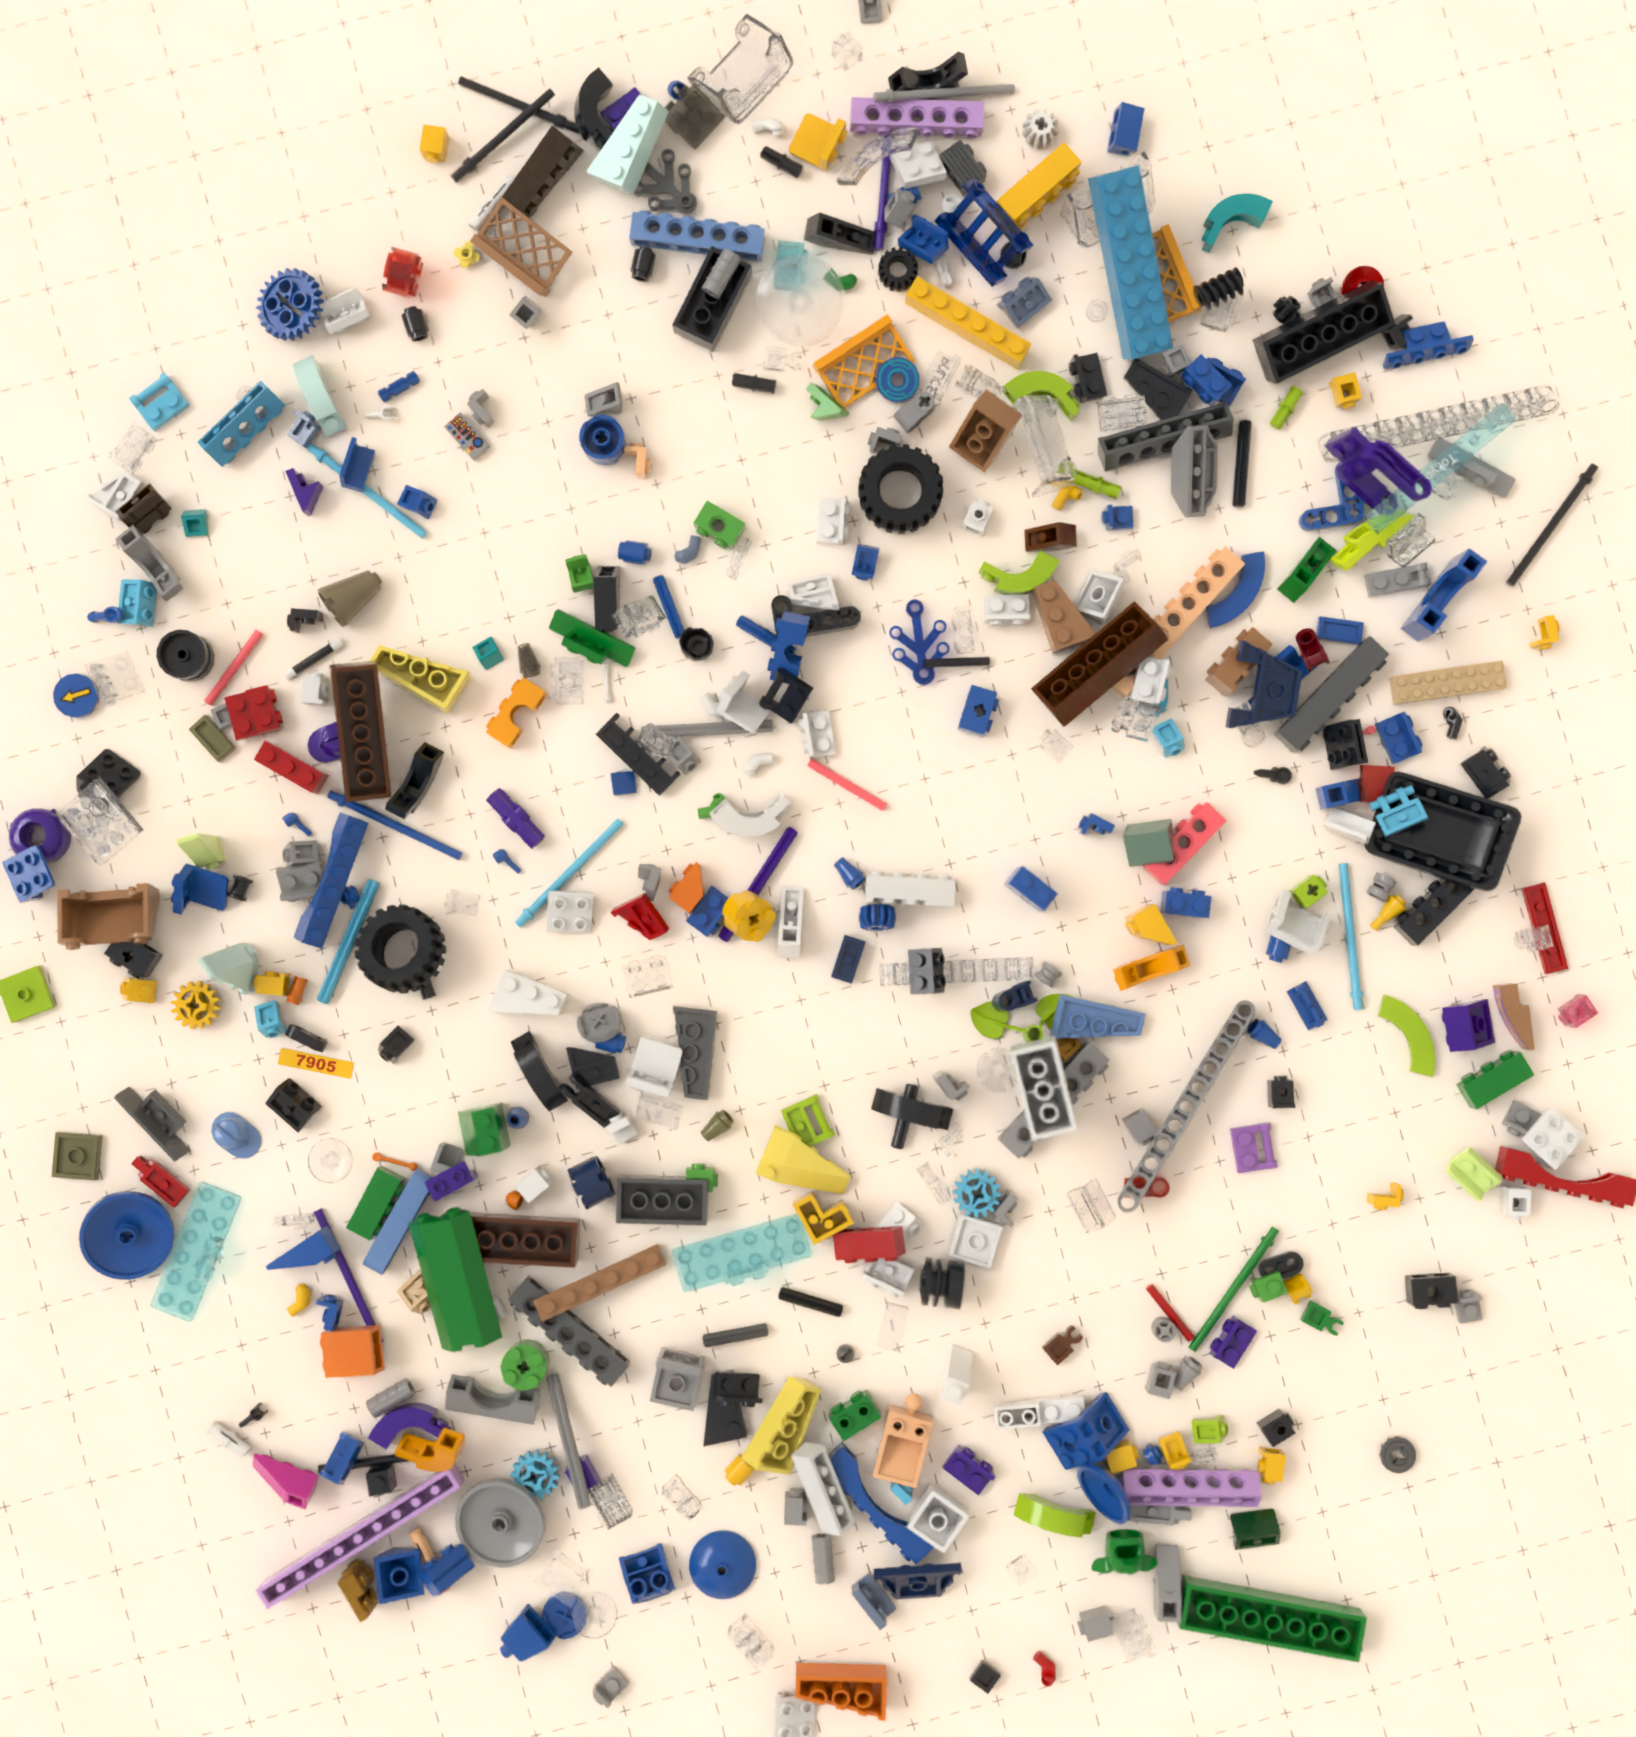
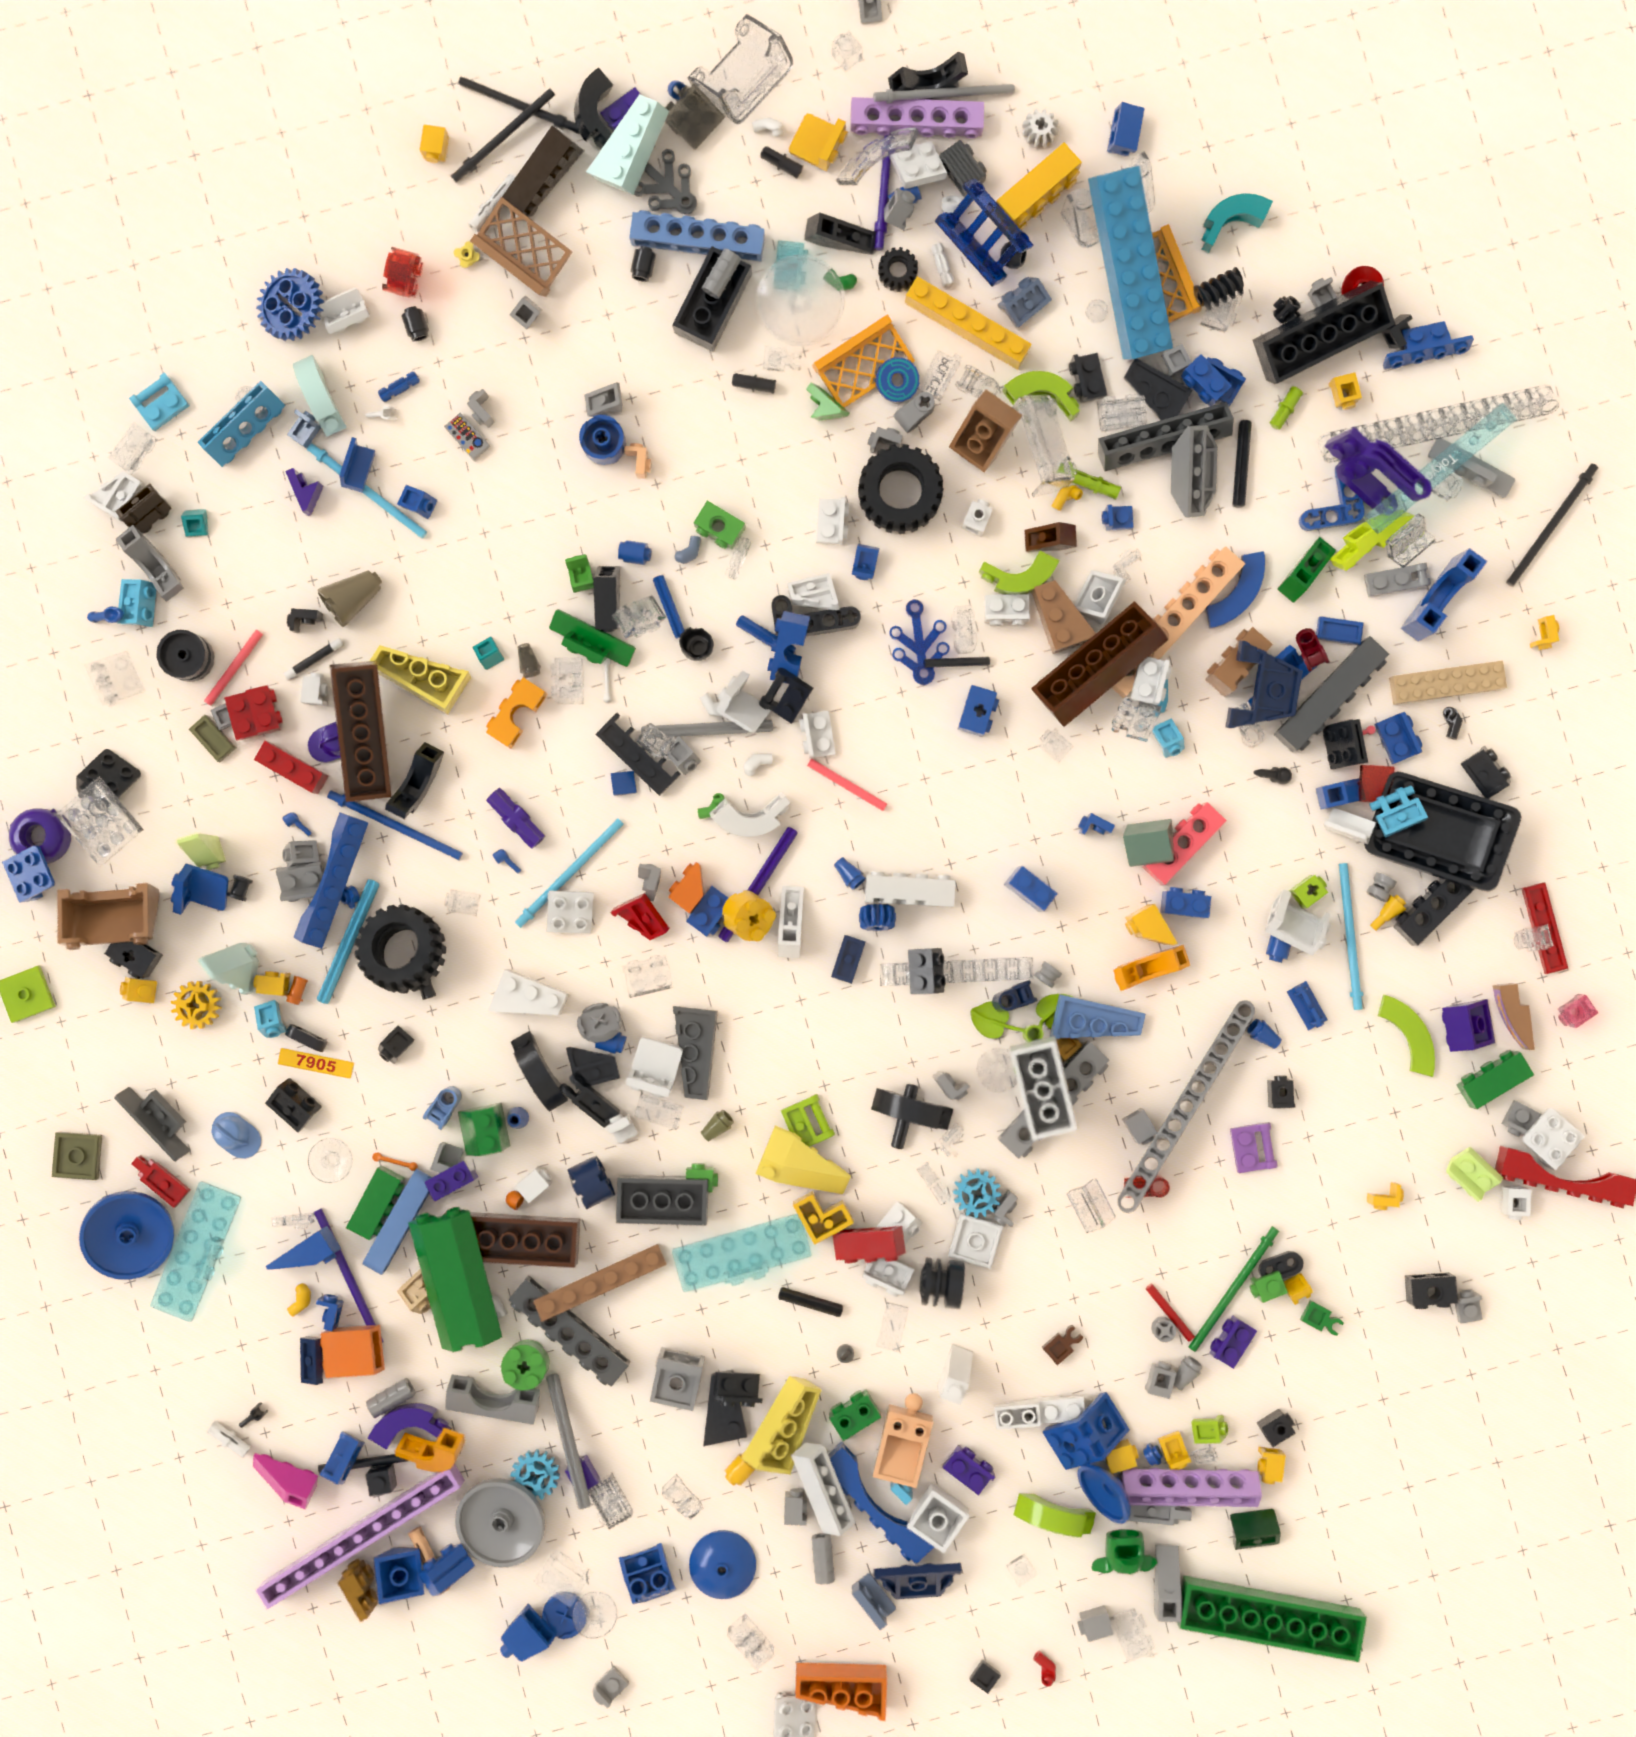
(75, 696): blue tile -> none
(311, 1360): none -> dark blue plate
(440, 1110): none -> medium blue piece
(735, 1335): dark grey axle -> none
(924, 239): blue bracket -> none
(1407, 1450): dark grey gear -> none

